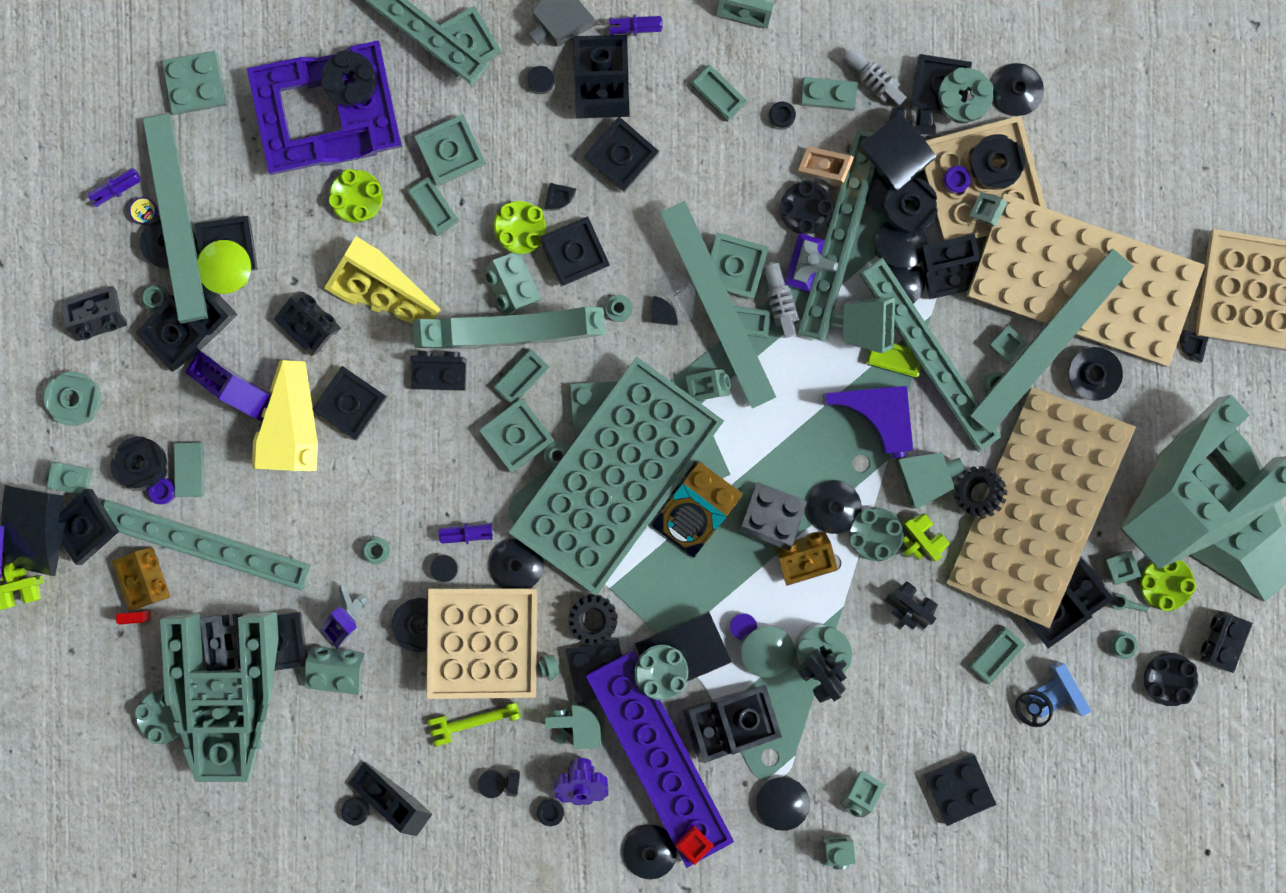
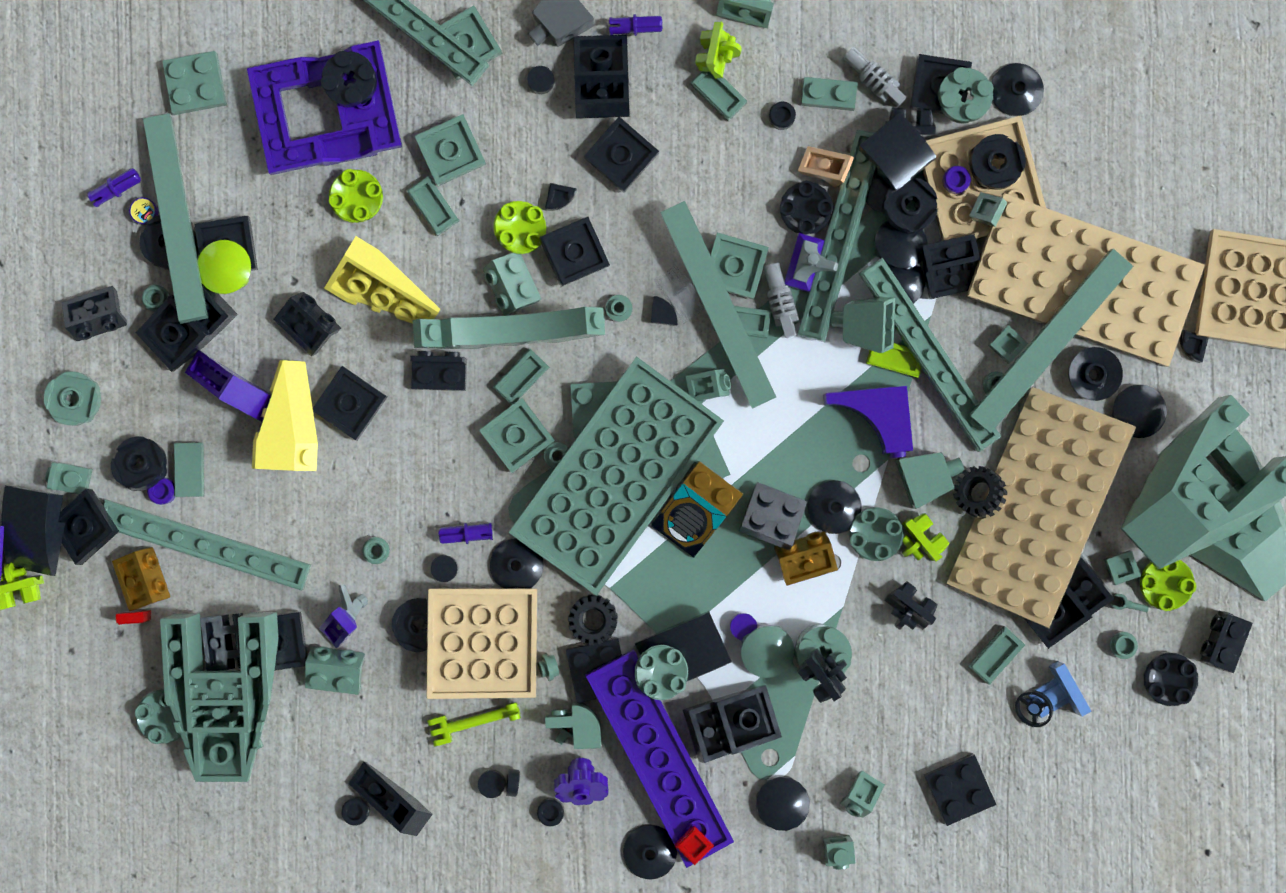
(721, 50): none -> lime hips
(1142, 408): none -> black dish

